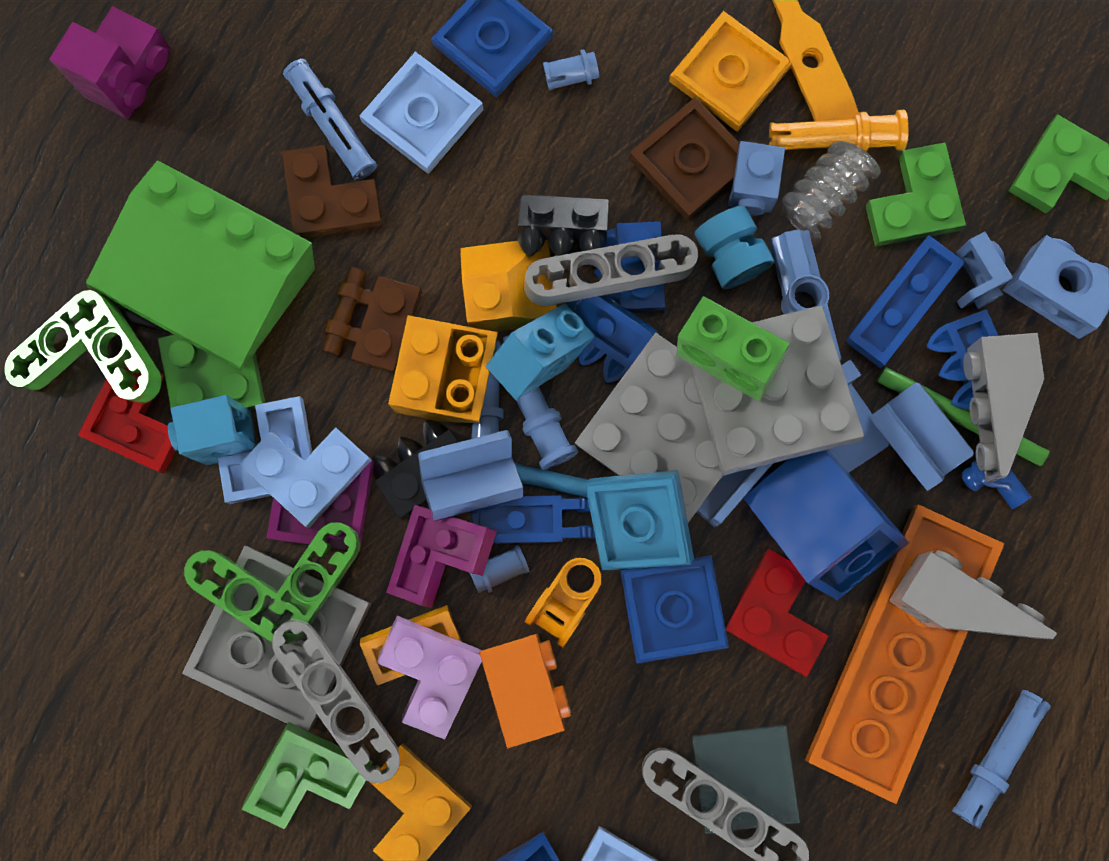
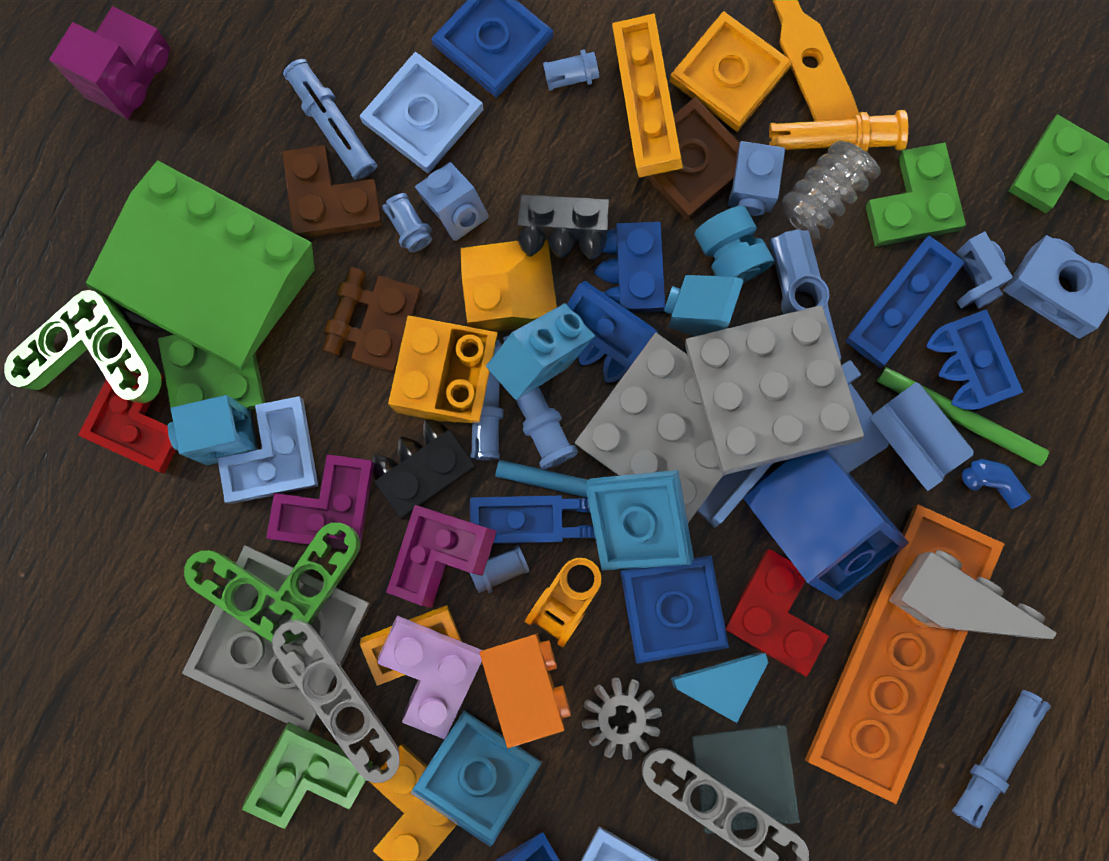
(307, 485): light blue plate -> none
(412, 232): none -> medium blue pin
(453, 200): none -> medium blue bracket
(469, 475): medium blue panel -> none
(476, 778): none -> dark azure tile
(609, 263): light grey beam -> none
(635, 726): none -> light grey gear
(647, 96): none -> light orange plate
(703, 304): none -> dark azure slope
(724, 685): none -> dark azure slope
(731, 348): bright green brick -> none
(1005, 386): light grey slope -> none

